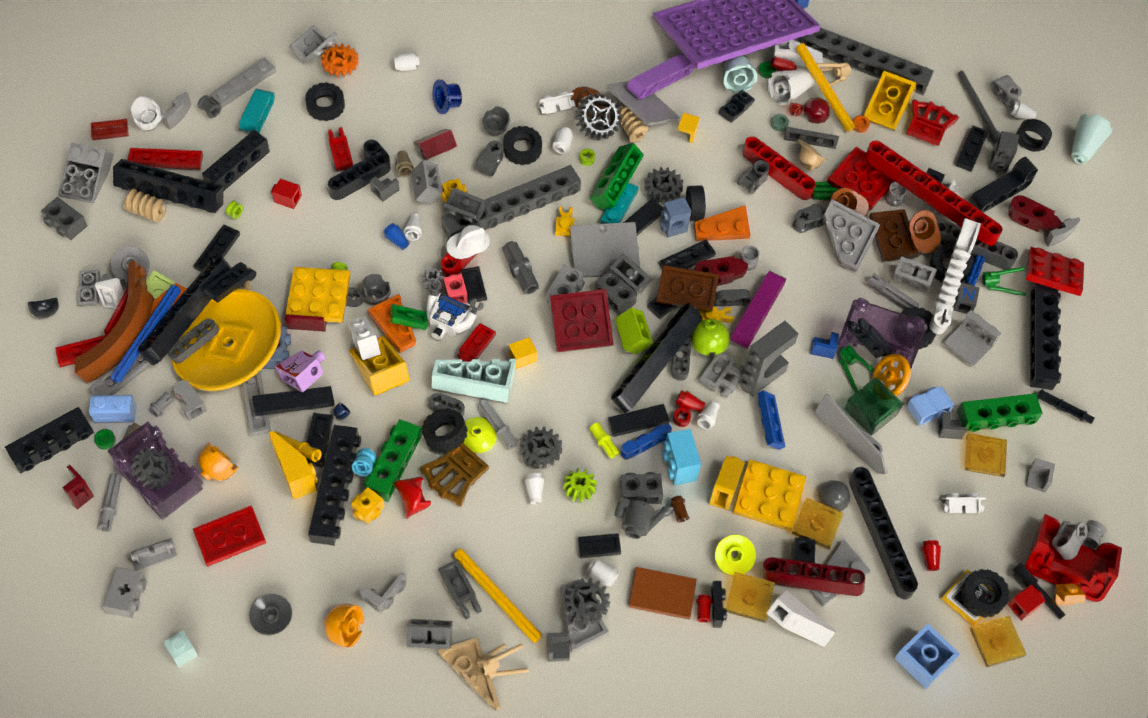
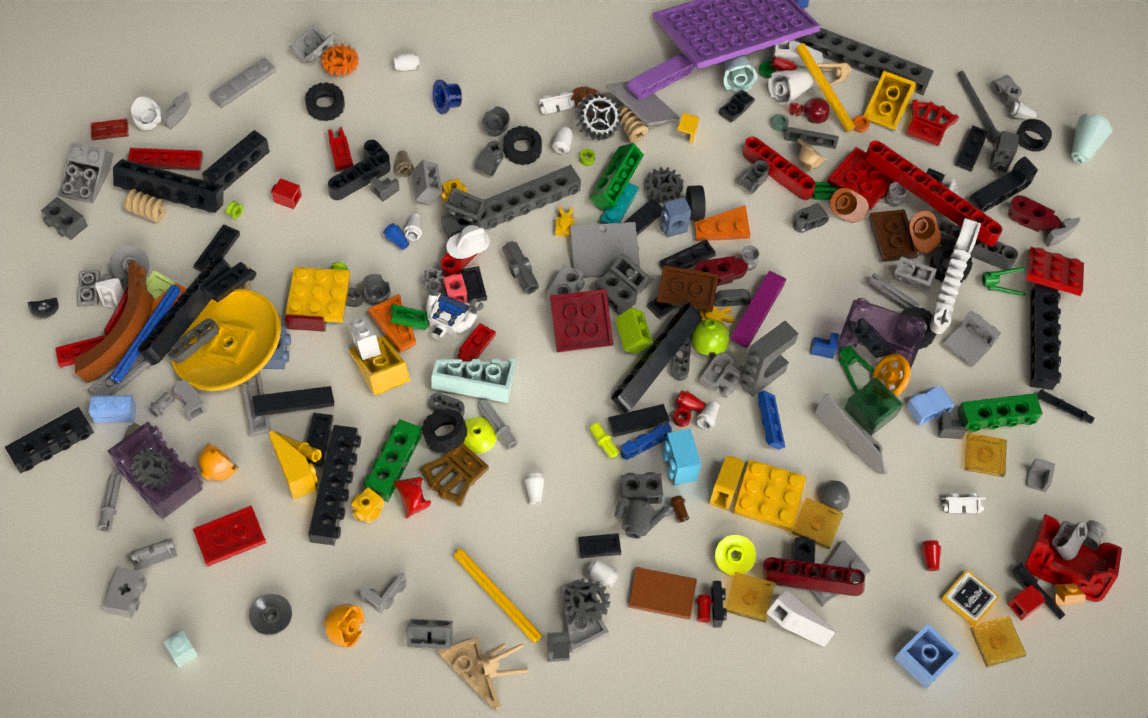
(77, 489): dark red panel -> none
(104, 439): green tile -> none
(205, 103): dark grey bush -> none
(257, 110): teal beam -> none
(301, 369): lavender torso -> none
(341, 411): dark blue hinge -> none
(364, 462): medium azure wheel -> none
(436, 143): dark red panel -> none
(459, 587): dark grey hinge -> none
(523, 352): yellow panel -> none
(541, 449): dark grey gear -> none
(579, 491): lime gear -> none
(849, 233): light grey plate -> none
(882, 541): black beam -> none
(966, 298): dark grey brick -> none
(976, 269): blue axle -> none
(989, 578): black tyre -> none

